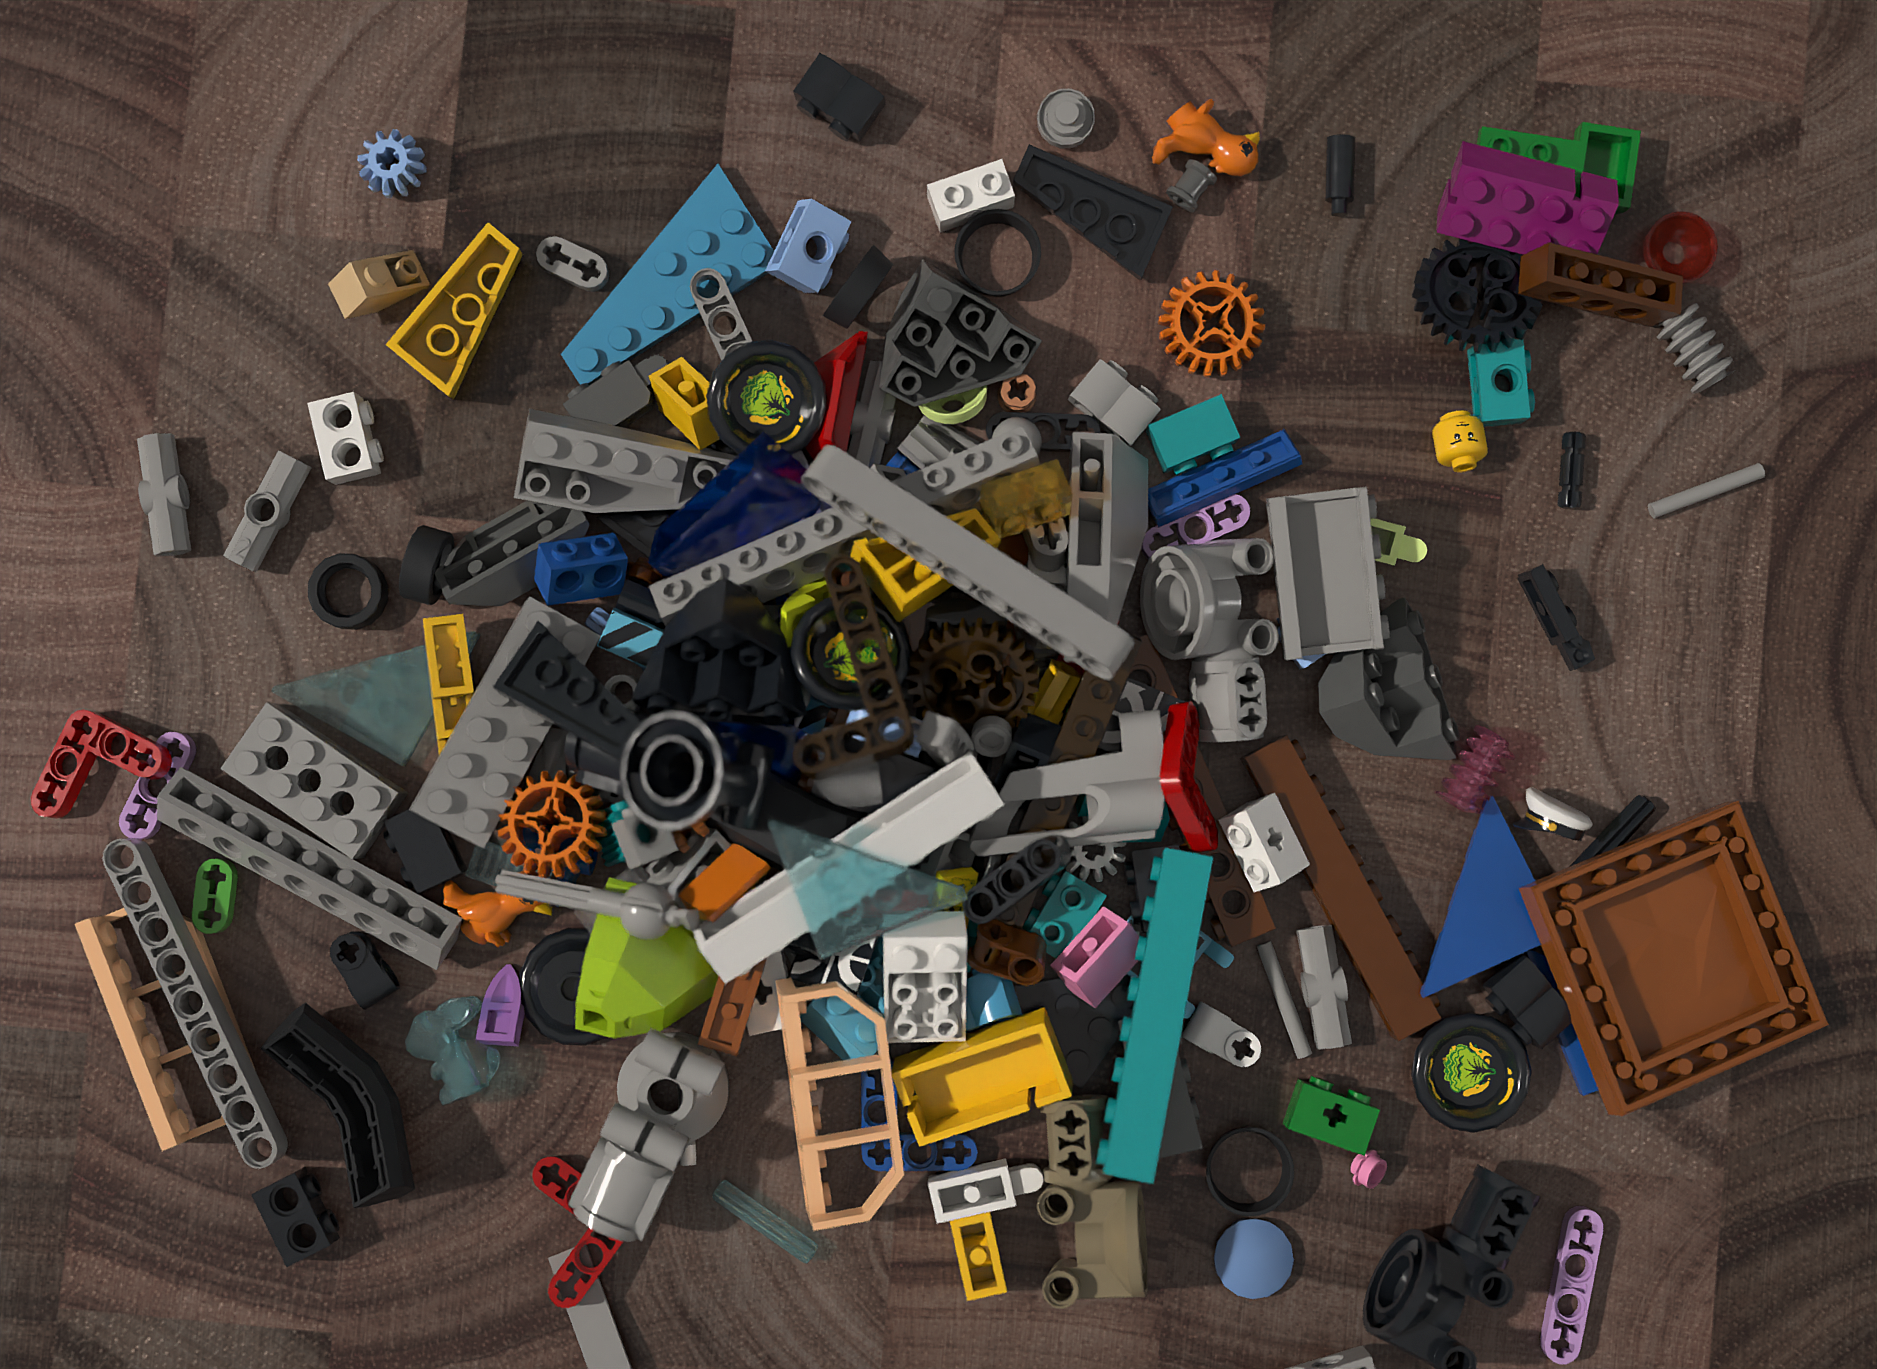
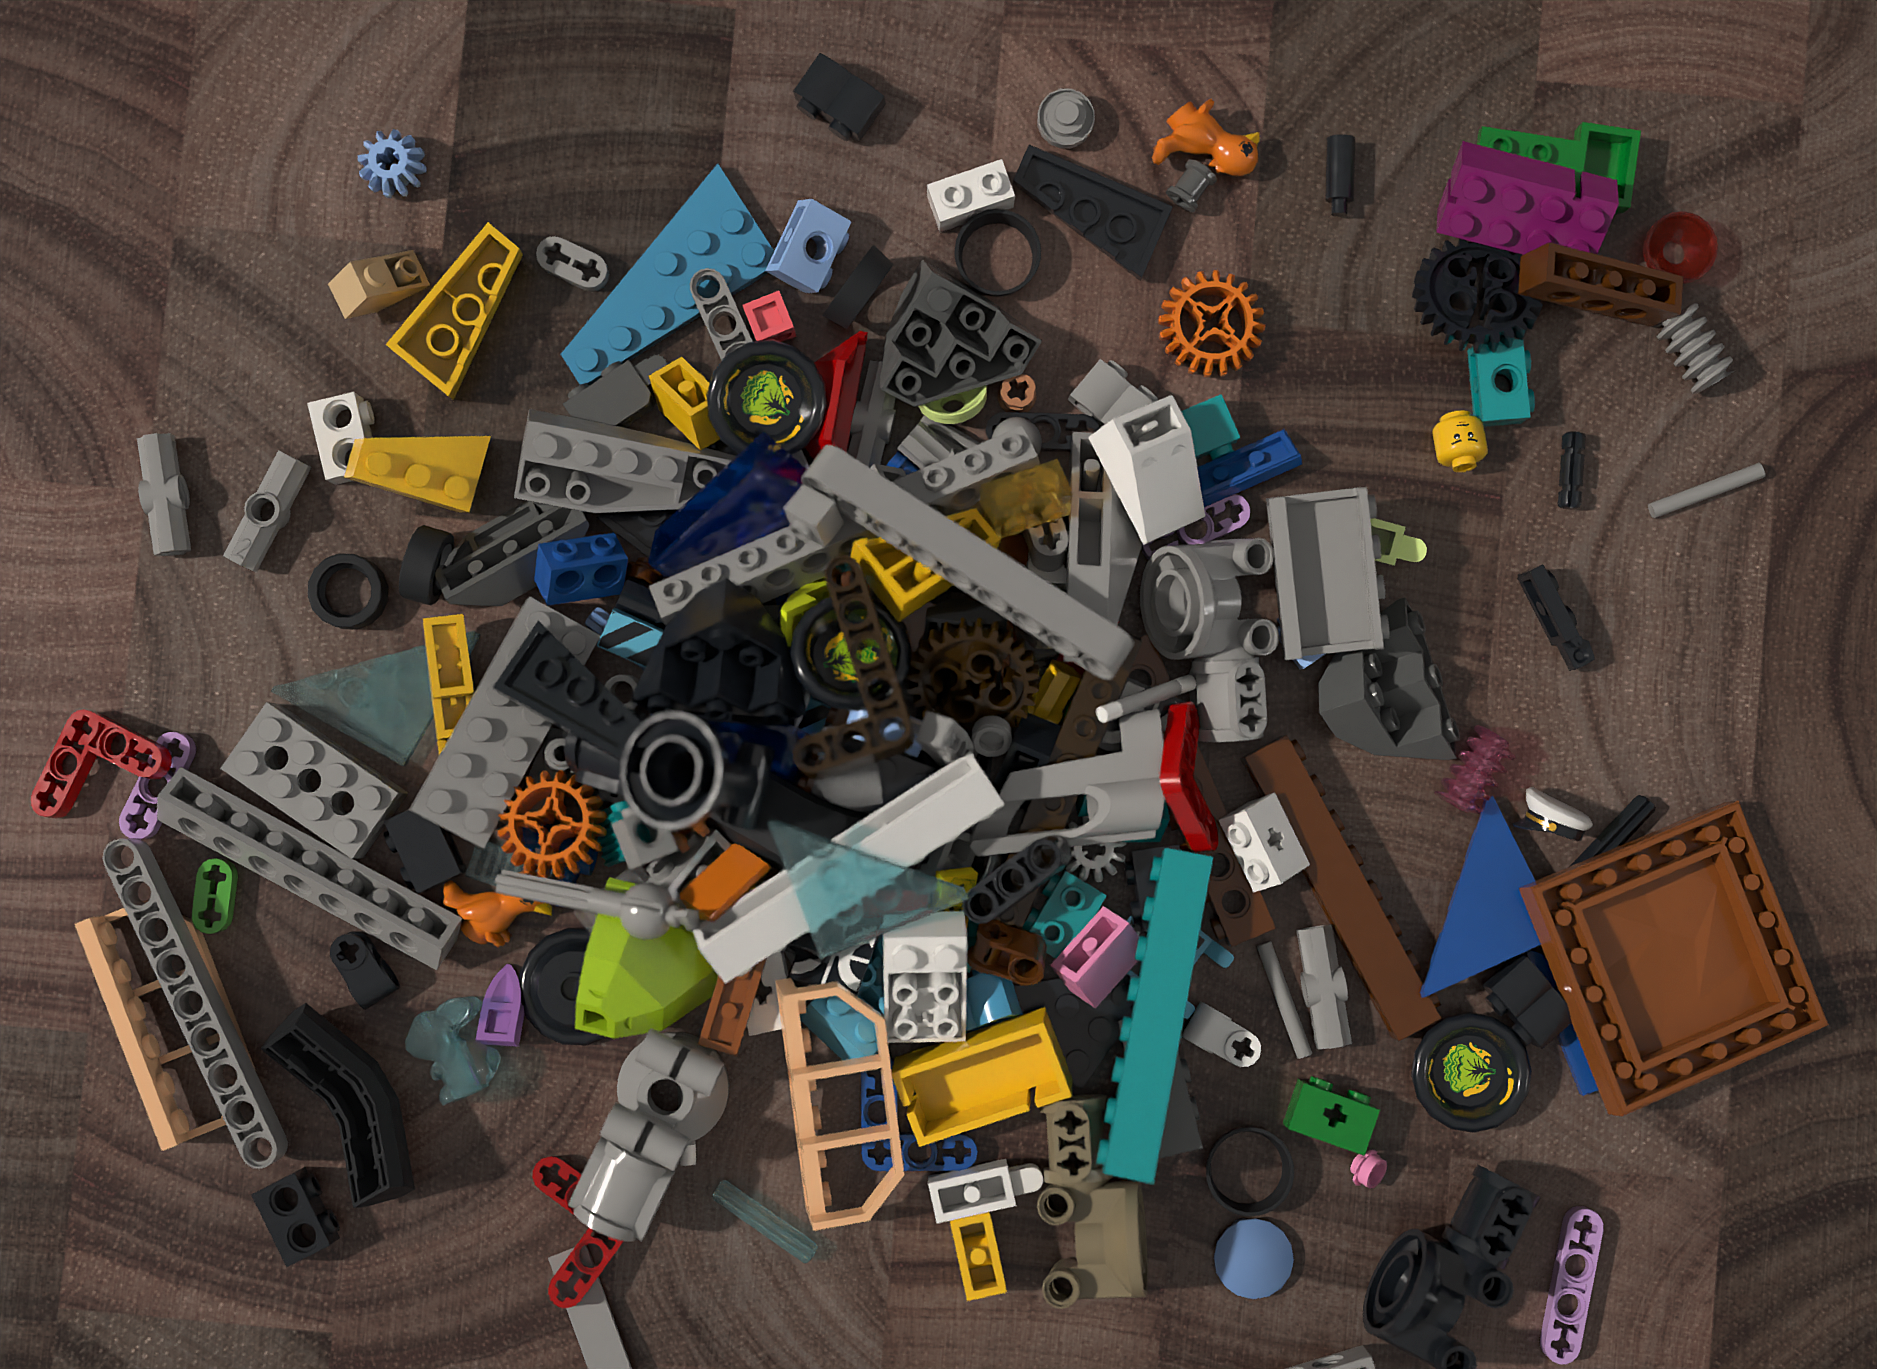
(421, 468): none -> yellow wedge
(549, 759): none -> light grey pin
(769, 318): none -> coral brick
(813, 516): none -> light grey plate
(1146, 698): none -> light grey bar
(1152, 467): none -> white slope

